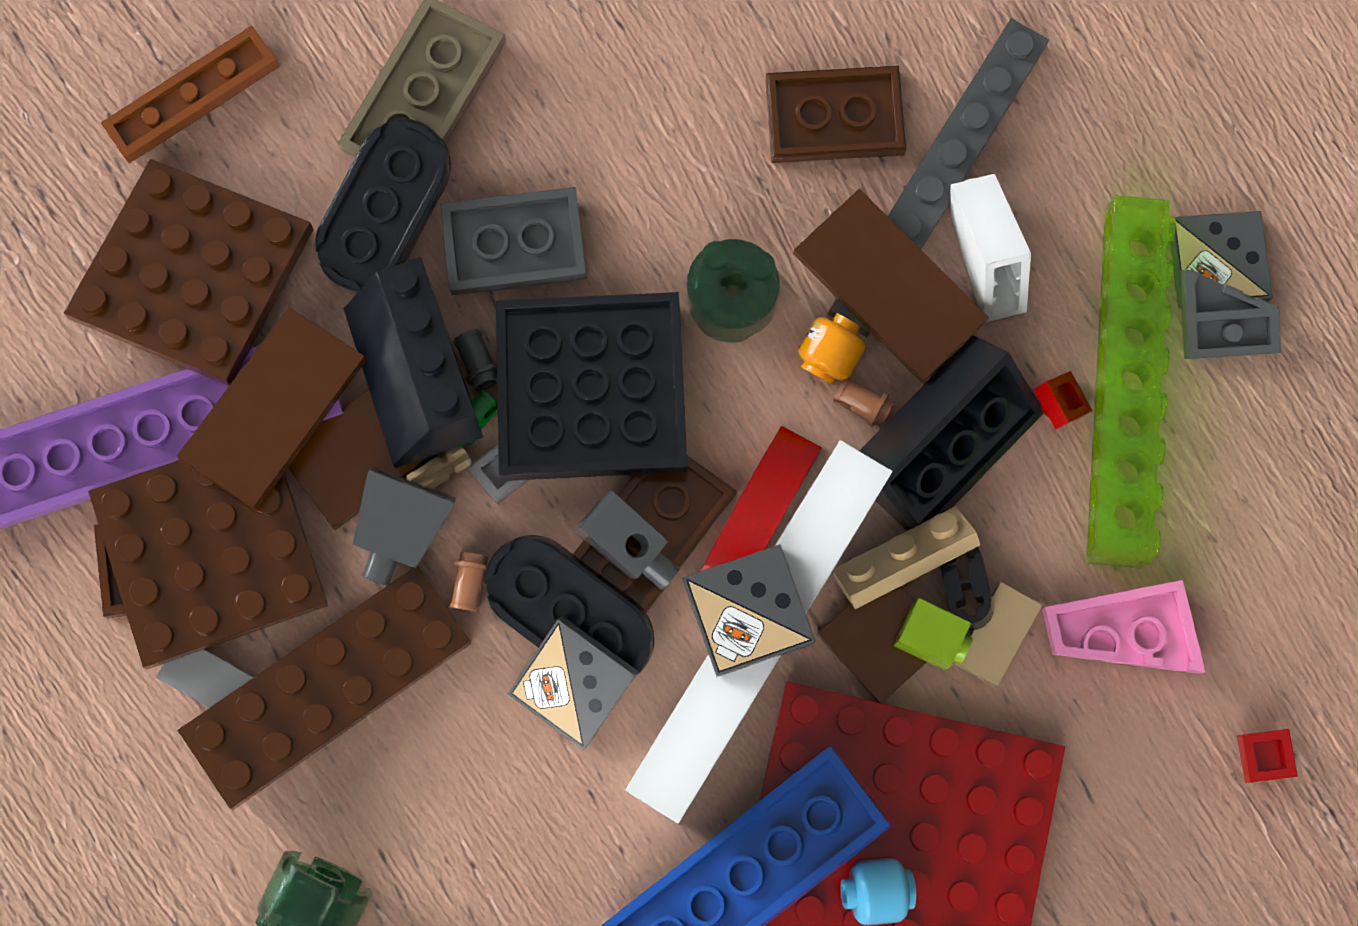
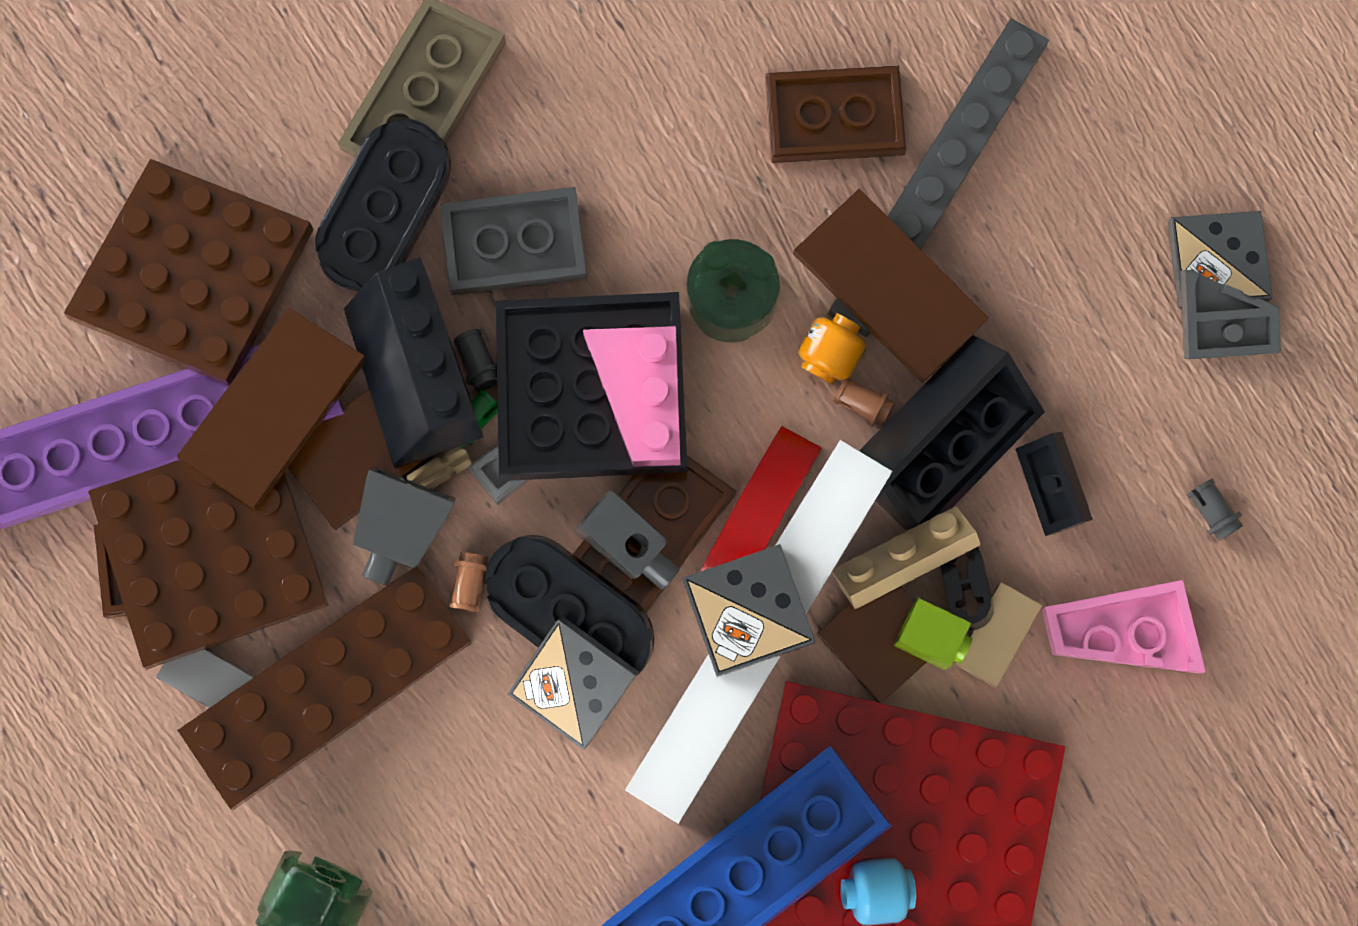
(190, 94): dark orange plate -> none
(642, 388): none -> bright pink wing
(991, 247): white slope -> none
(1053, 483): none -> black plate
(1062, 400): red plate -> none
(1150, 224): clear neon green brick -> none
(1215, 510): none -> dark grey pin
(1267, 756): red plate -> none

